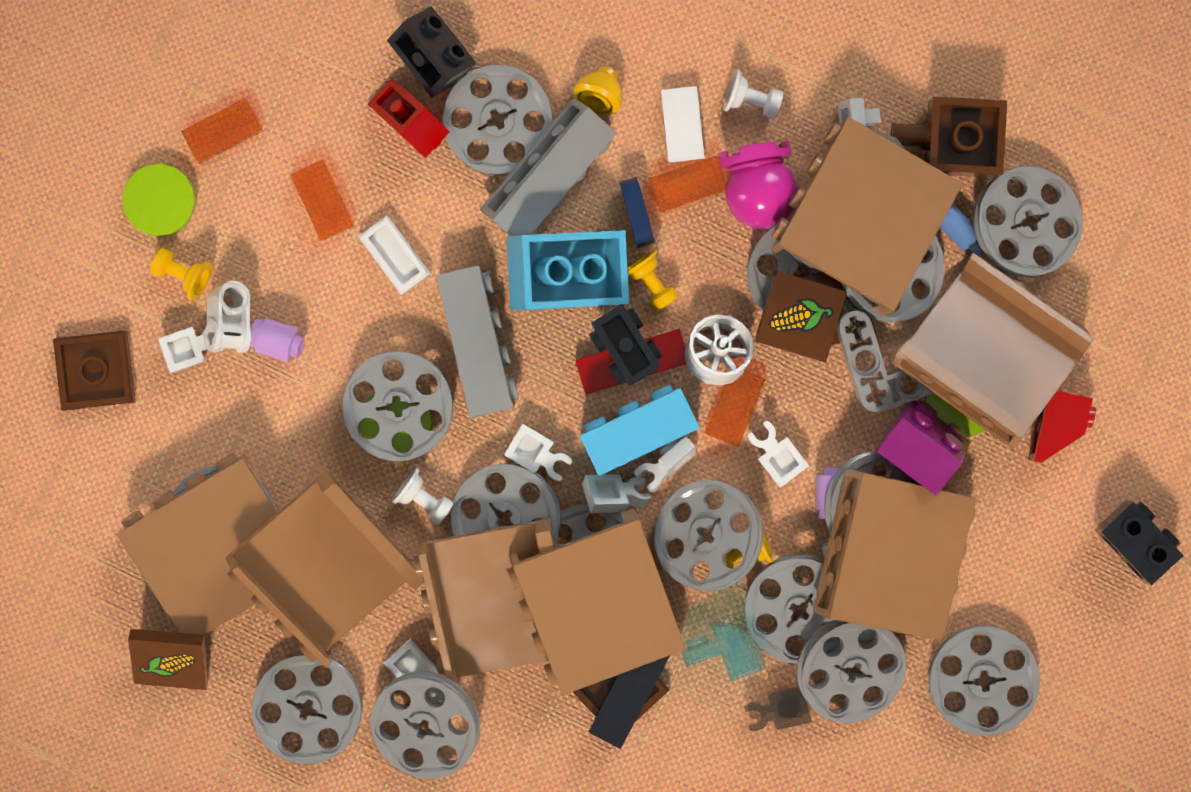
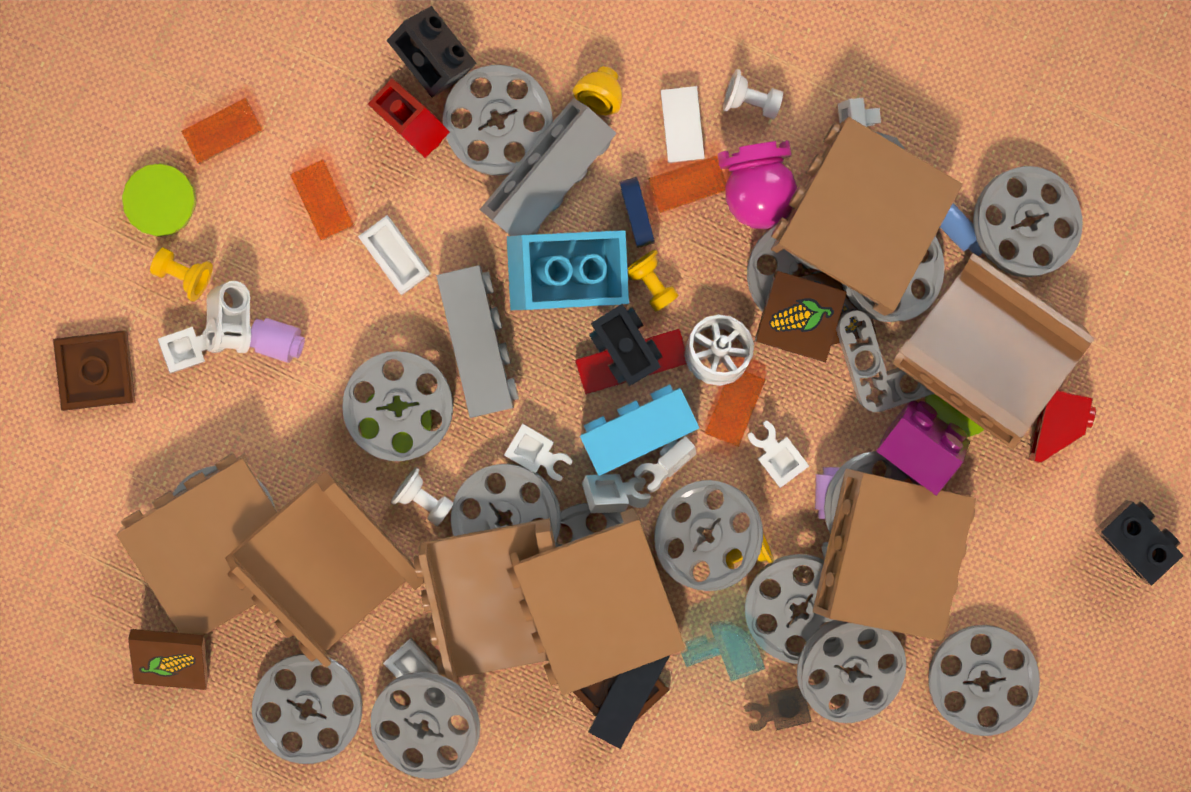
(960, 136): reddish brown brick -> none

